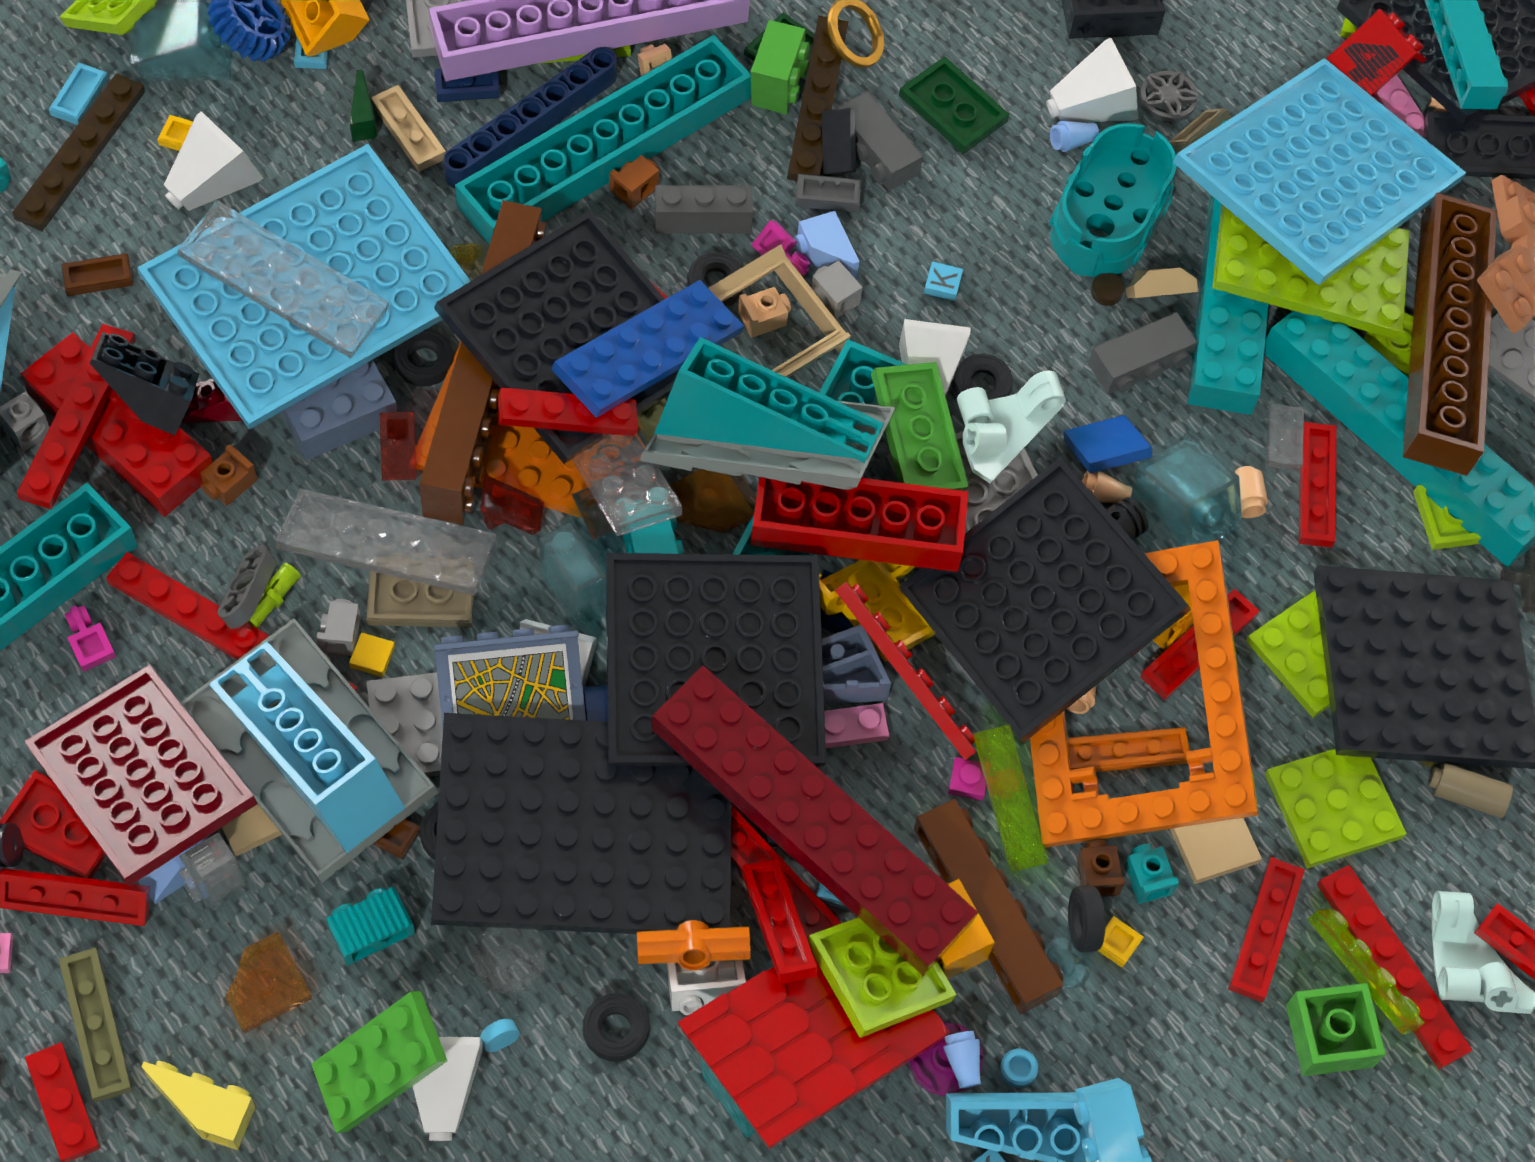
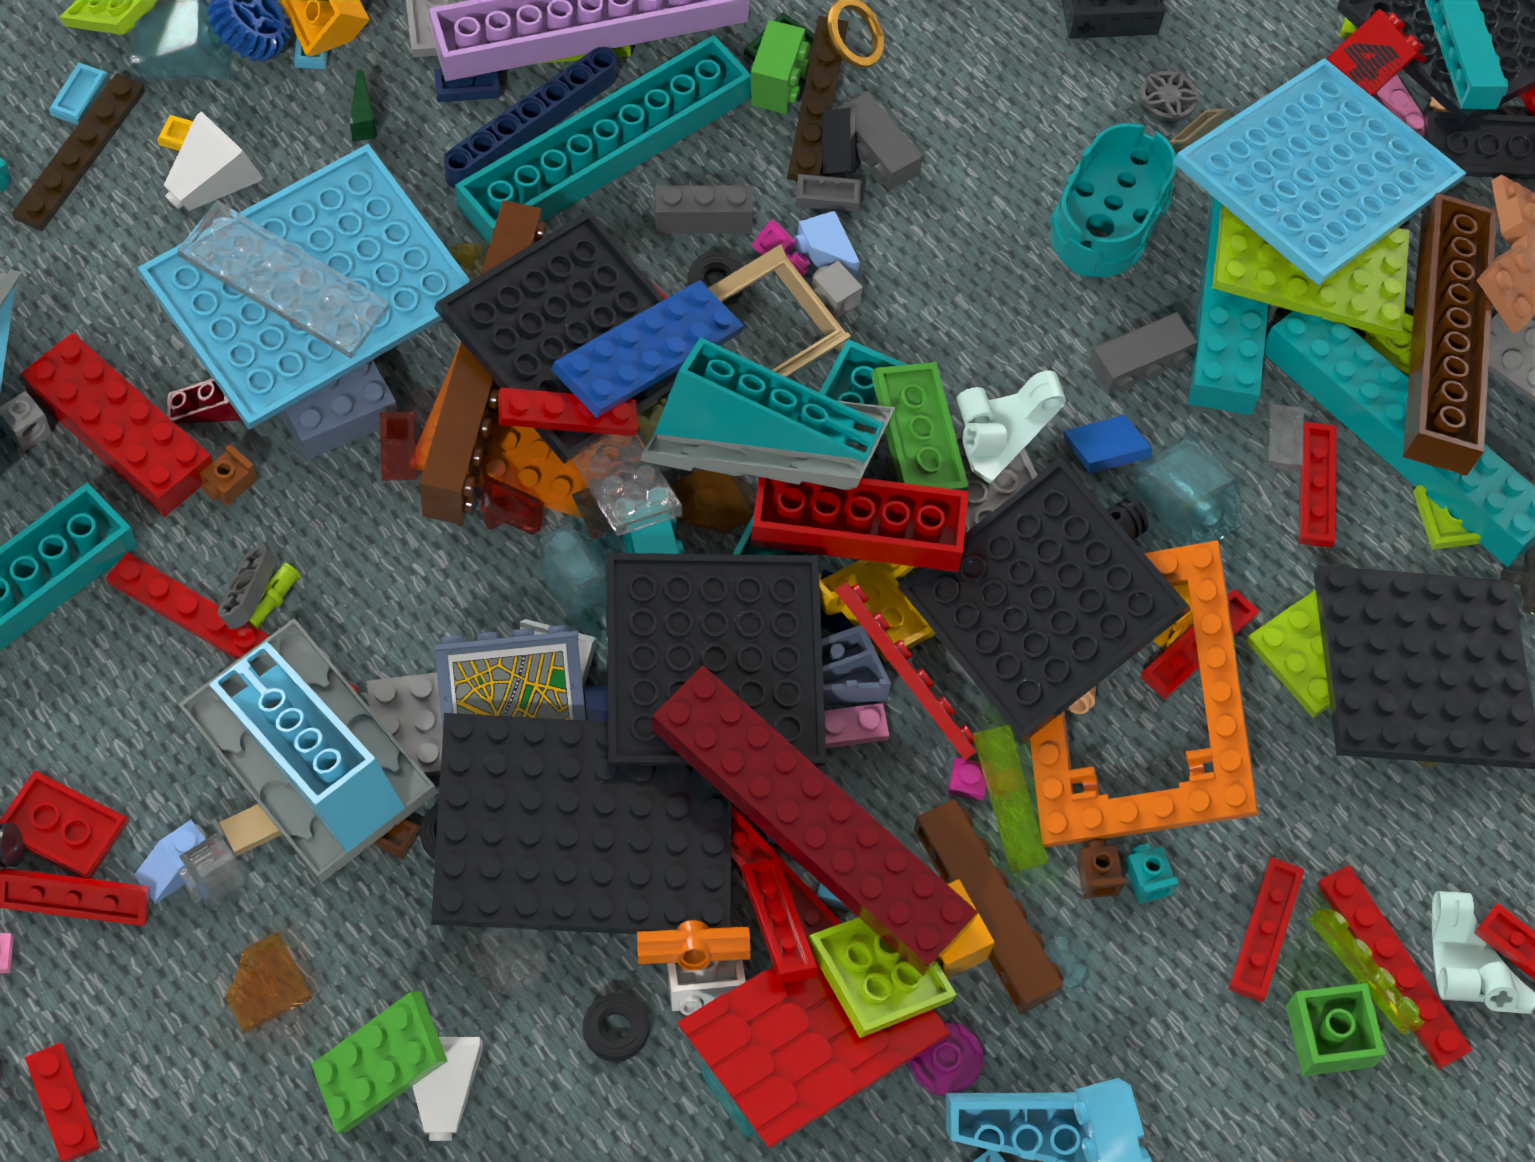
(68, 430): red plate -> none
(89, 644): dark pink plate -> none
(95, 1025): olive plate -> none
(97, 274): reddish brown tile -> none
(140, 774): plate -> none
(145, 381): black slope -> none
(210, 1110): light yellow slope -> none
(339, 628): light grey brick -> none
(370, 924): teal brick -> none
(372, 654): yellow tile -> none
(387, 541): clear plate -> none
(408, 128): tan plate -> none
(411, 603): dark tan tile -> none
(424, 375): black tyre -> none
(499, 1035): medium azure tile -> none
(634, 181): dark orange brick -> none
(653, 57): light nougat tile -> none
(764, 311): light nougat brick -> none
(934, 343): white slope -> none
(943, 281): medium azure tile -> none
(954, 105): dark green plate -> none
(964, 1058): light blue cone -> none
(984, 364): black tyre -> none
(1019, 1068): medium azure tile -> none
(1071, 135): light blue cone -> none
(1086, 918): black tyre -> none
(1096, 89): white slope -> none
(1105, 487): light nougat cone -> none
(1107, 289): dark brown tile -> none
(1119, 941): yellow tile -> none
(1129, 750): orange tile -> none
(1161, 282): tan slope -> none
(1216, 848): tan tile -> none
(1252, 492): light nougat brick -> none
(1334, 806): lime plate -> none
(1470, 789): dark tan brick -> none

